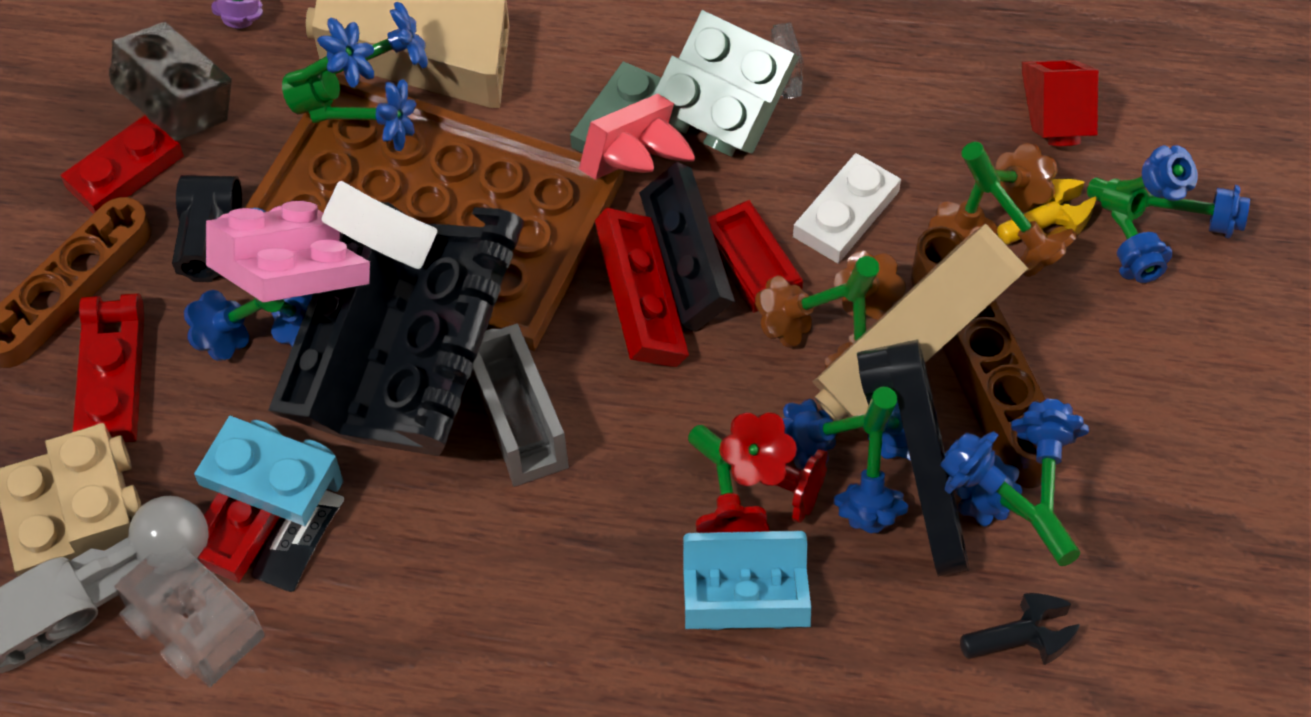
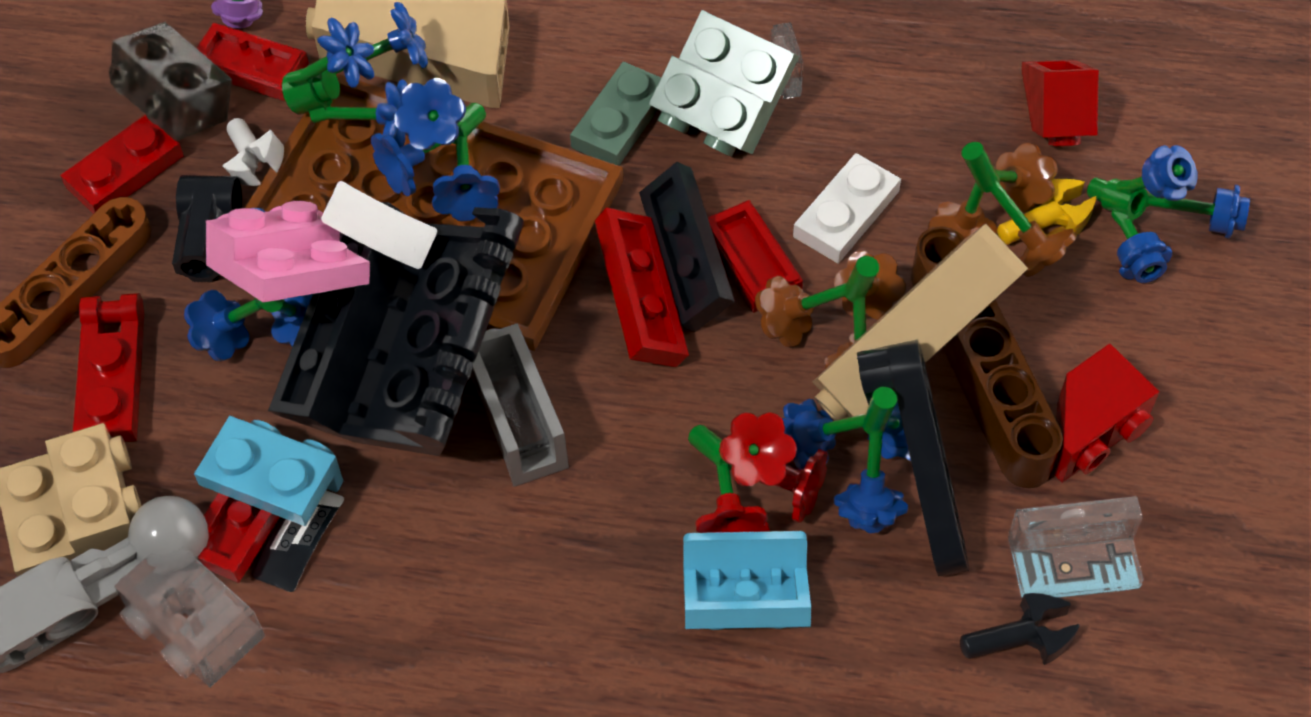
(251, 60): none -> red plate
(252, 151): none -> white bar
(432, 120): none -> blue plant
(629, 137): coral tile -> none
(990, 485): blue plant -> none
(1077, 547): none -> clear panel
(1098, 408): none -> red slope

